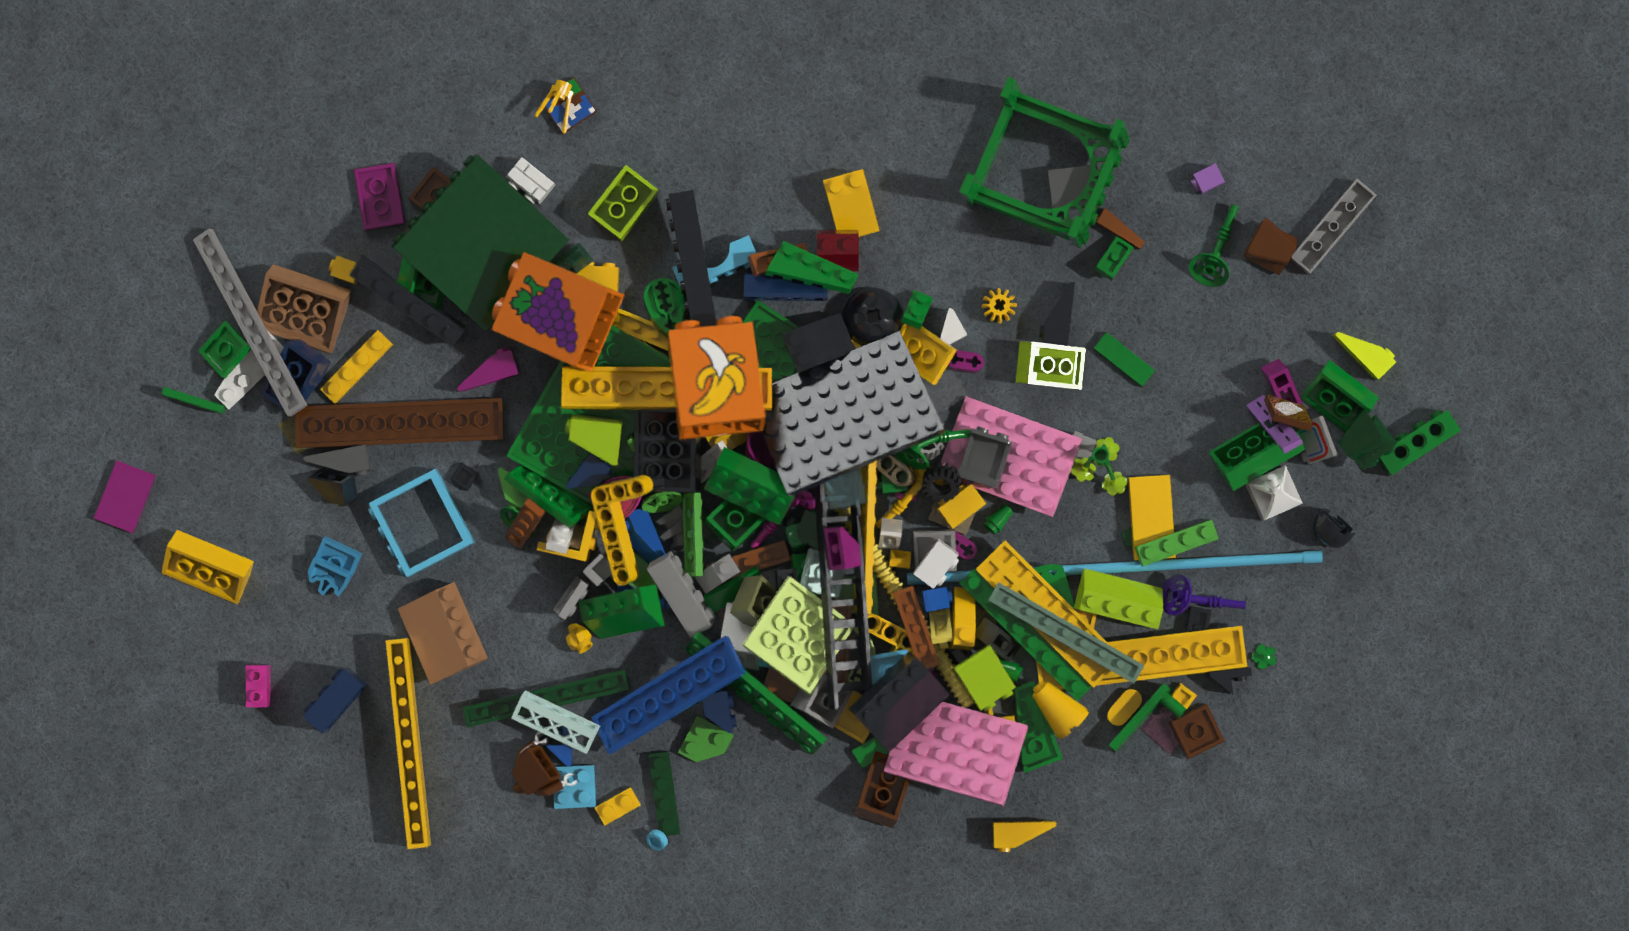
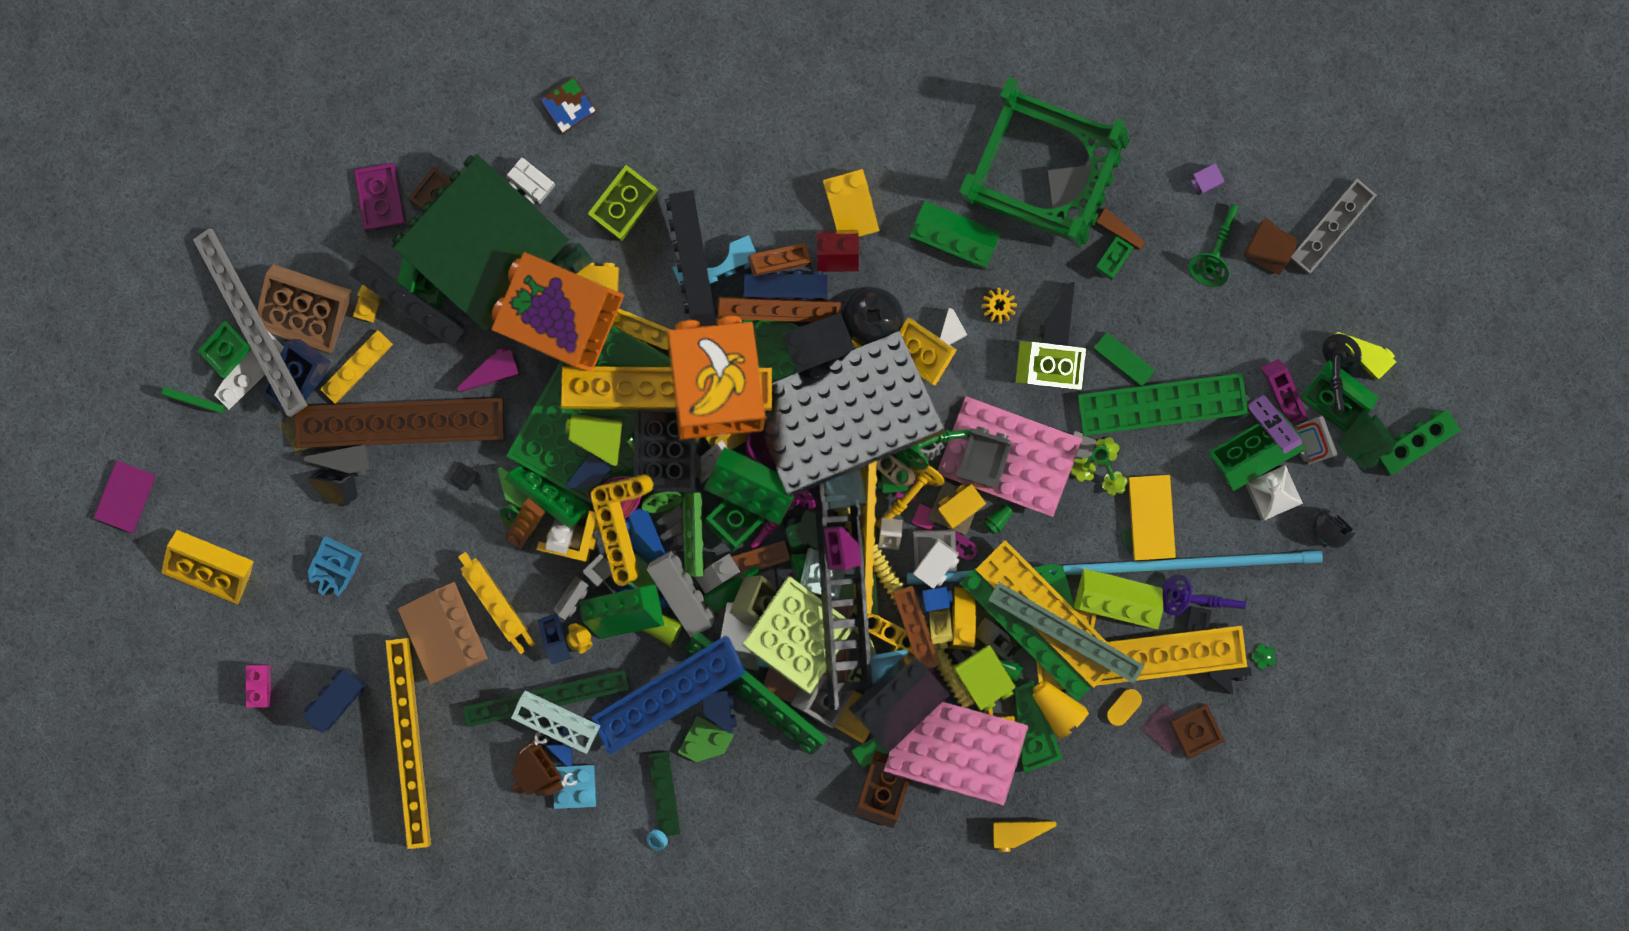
(341, 268): yellow brick -> none
(367, 304): none -> yellow slope
(451, 507): medium azure window -> none
(494, 601): none -> yellow hinge
(554, 639): none -> dark blue slope
(559, 91): yellow plant -> none
(617, 806): yellow plate -> none
(653, 305): green piece -> none
(668, 633): none -> lime plant
(776, 309): none -> dark orange plate
(802, 265): green wing -> none
(900, 559): yellow tile -> none
(917, 309): green plate -> none
(921, 517): none -> dark pink tile
(941, 491): black tyre -> none
(955, 235): none -> green slope
(964, 366): magenta beam -> none
(1160, 696): green piece -> none
(1162, 404): none -> green plate
(1176, 543): bright green plate -> none
(1183, 695): yellow tile -> none
(1288, 412): reddish brown tile -> none
(1339, 356): none -> black dish

